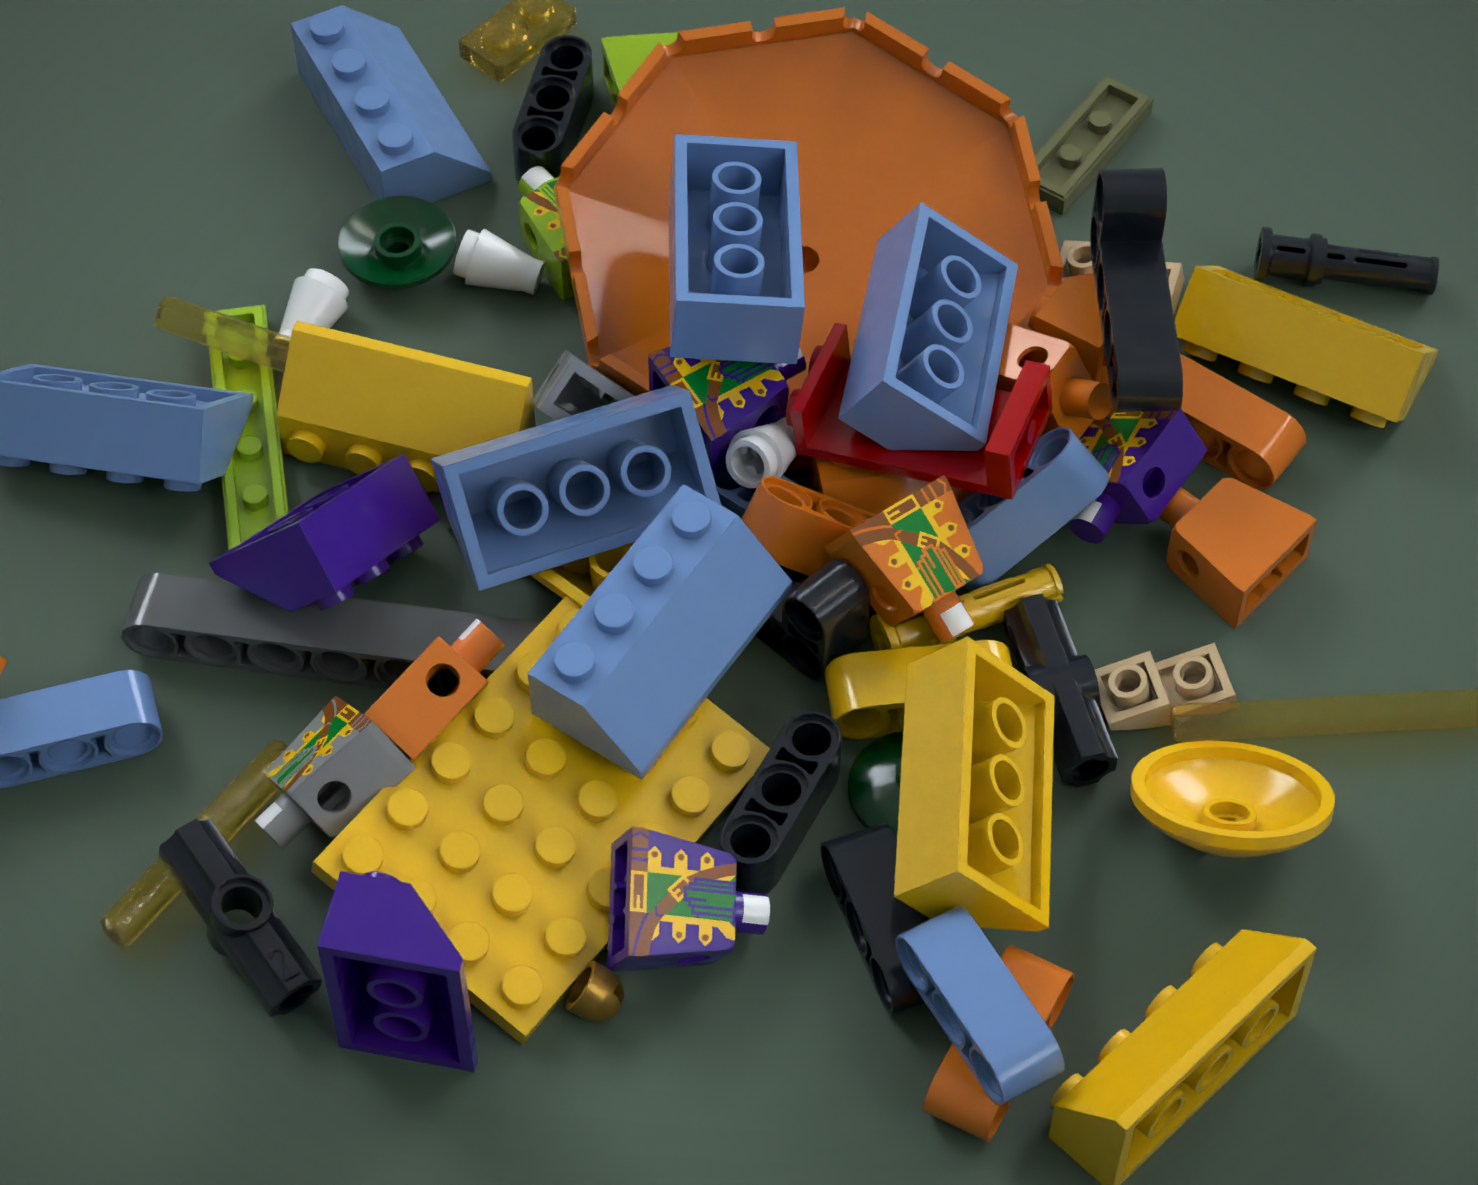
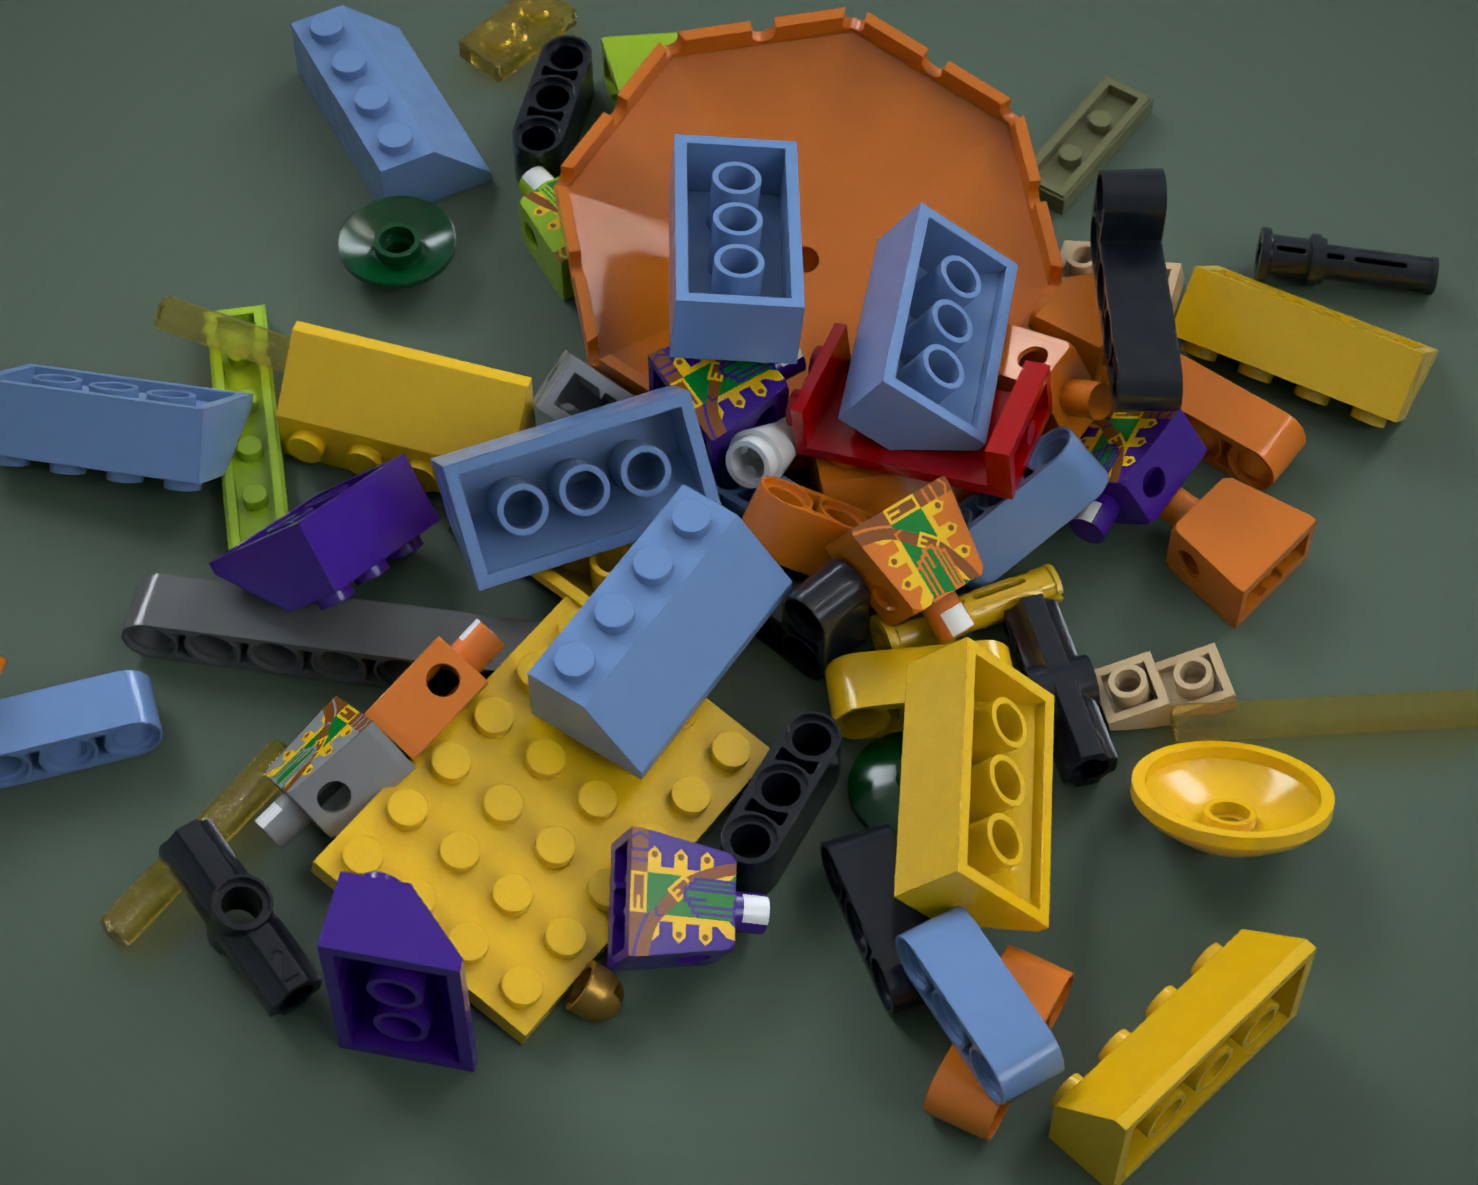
(316, 300): white cone -> none
(497, 264): white cone -> none

